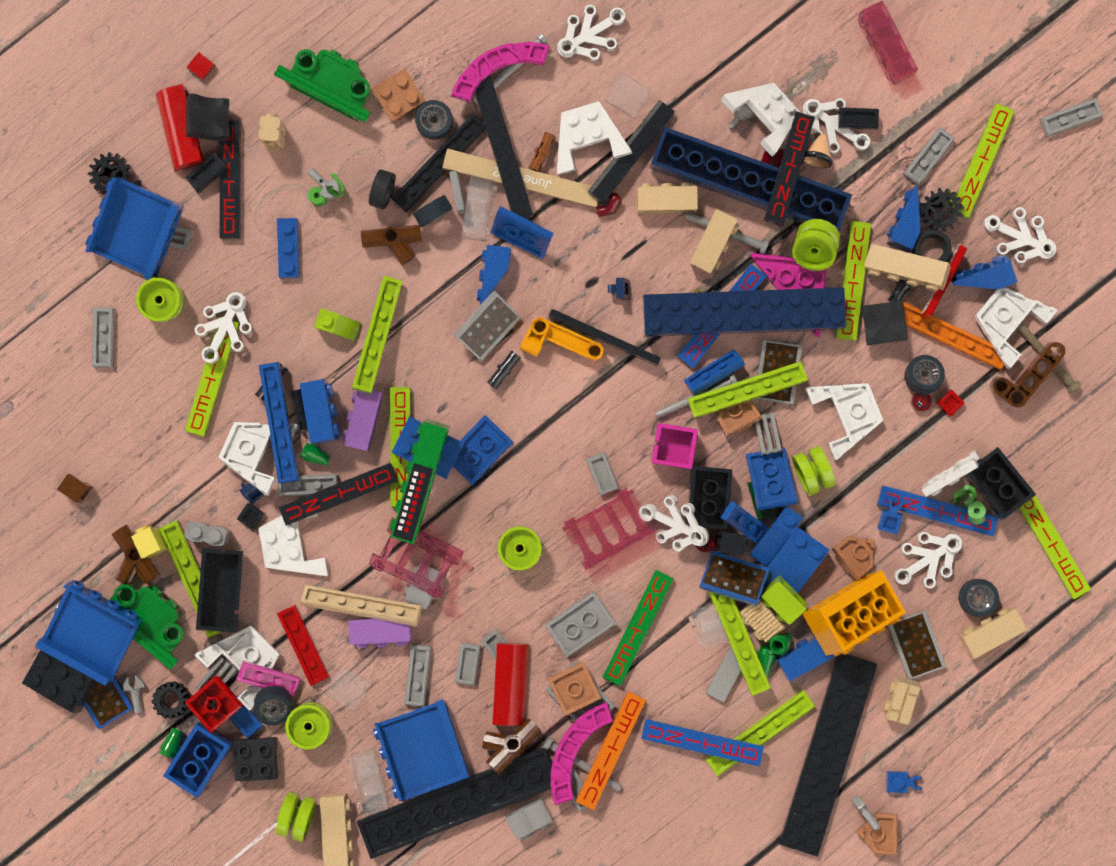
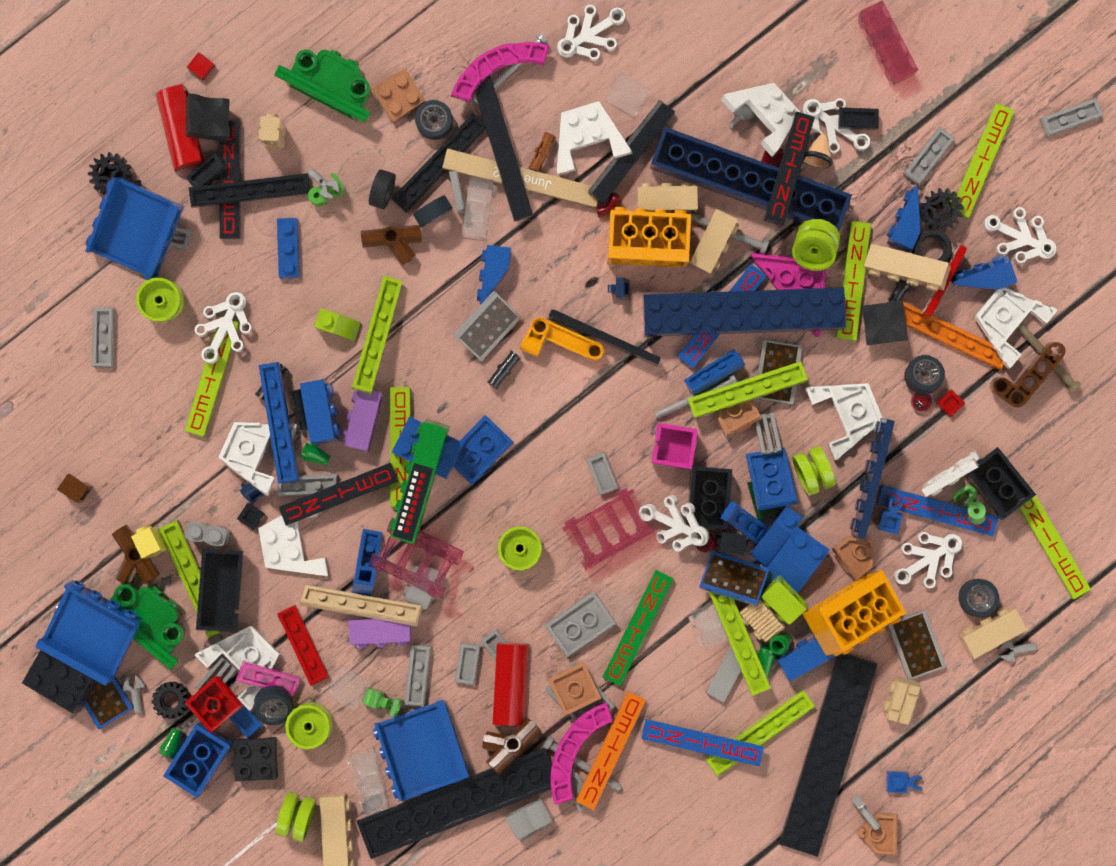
(249, 190): none -> black tile
(364, 572): none -> blue slope
(377, 699): none -> bright green leg
(521, 232): blue tile -> none
(644, 250): none -> light orange brick
(870, 484): none -> dark blue plate
(1016, 649): none -> light grey bar

